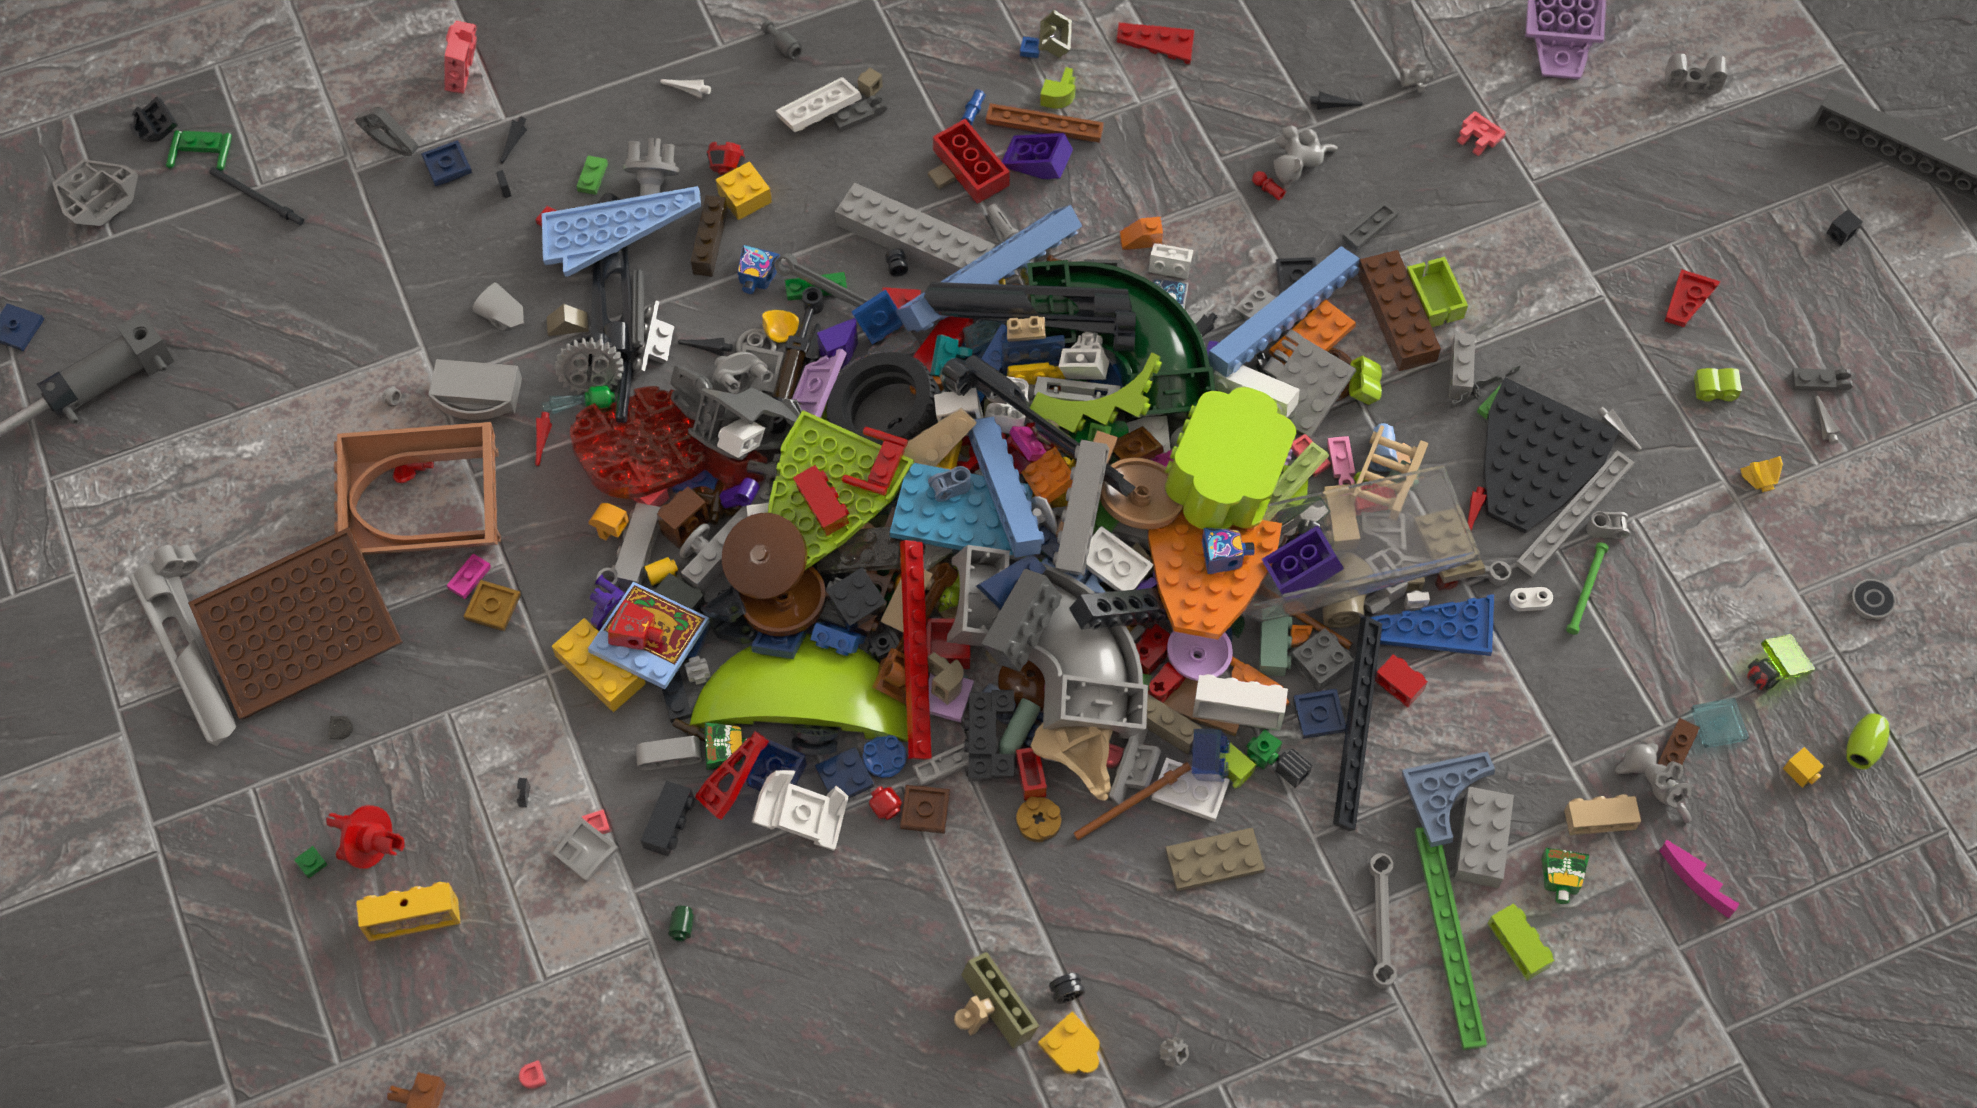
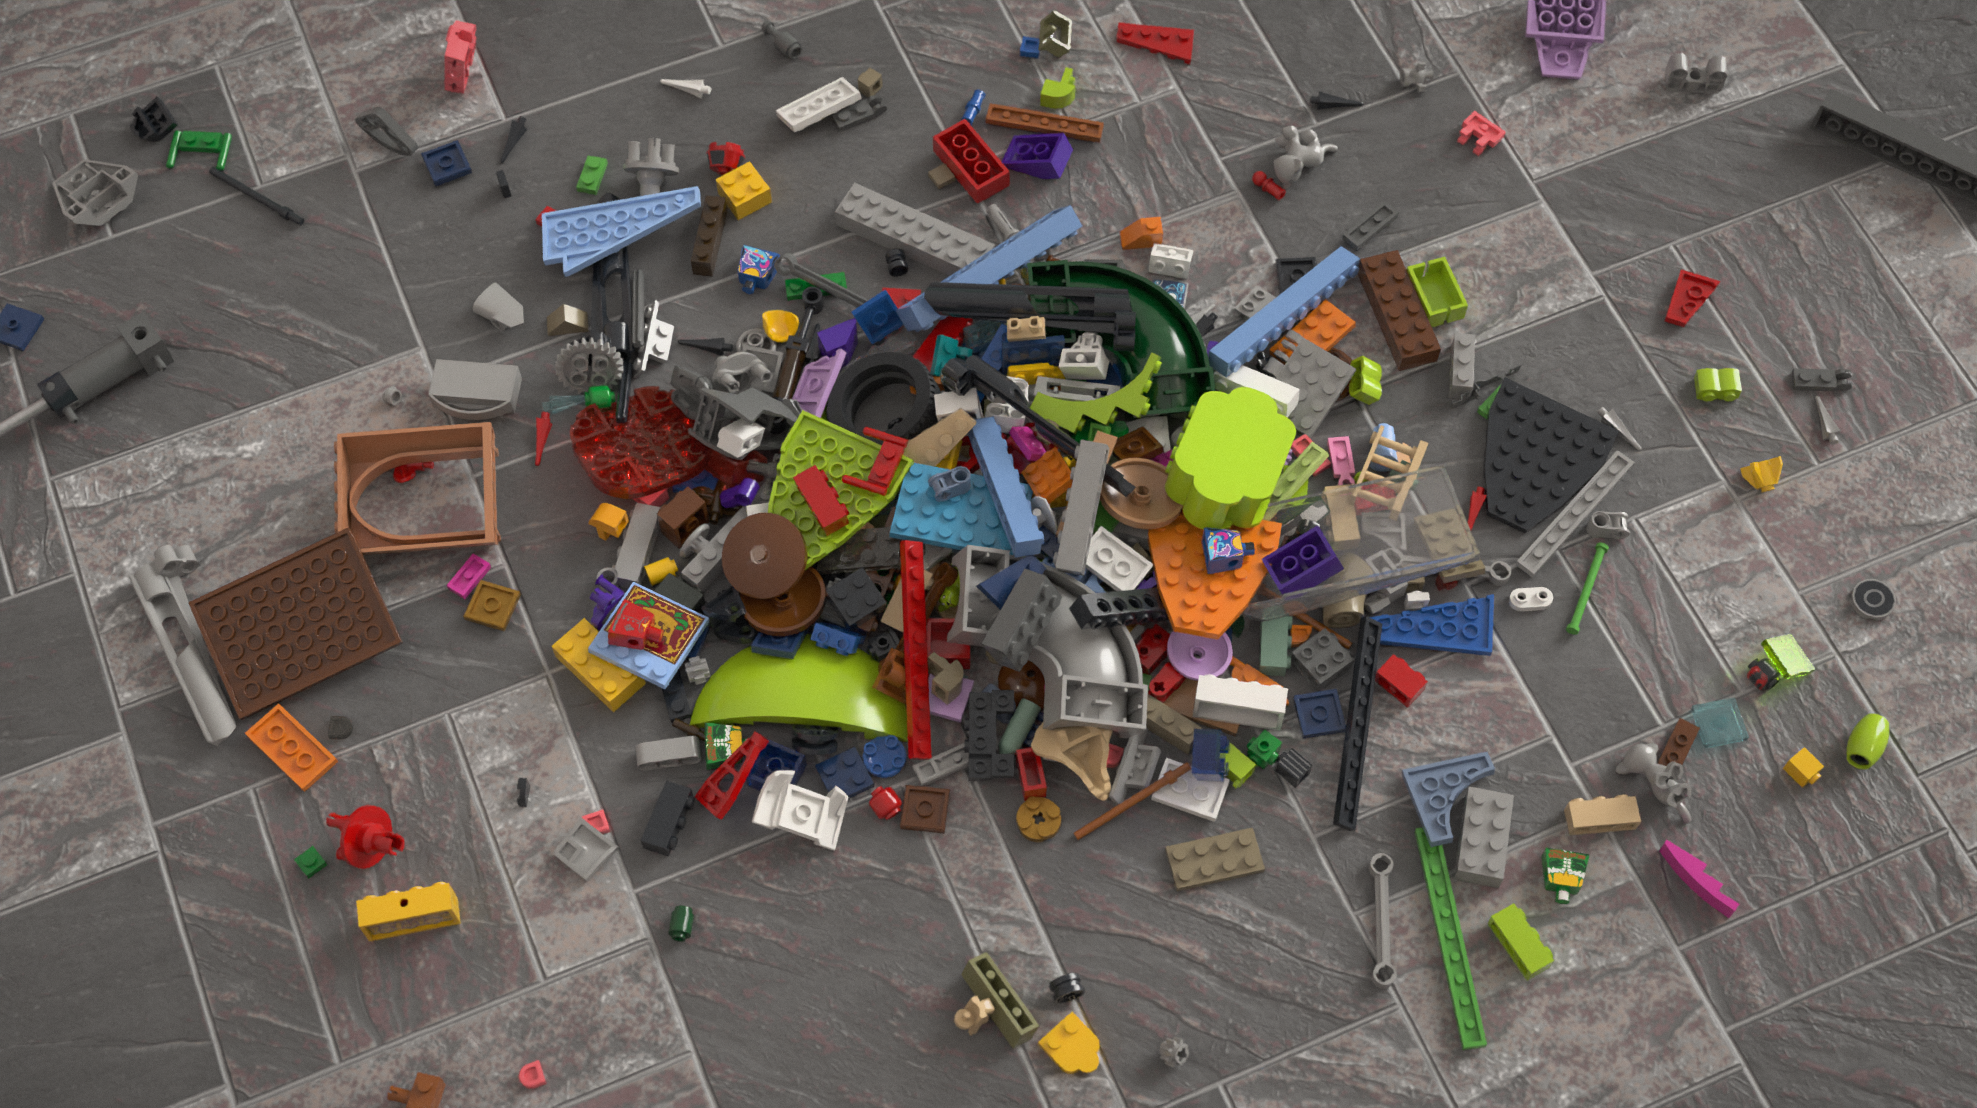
(291, 747): none -> orange plate
(1844, 227): black brick -> none

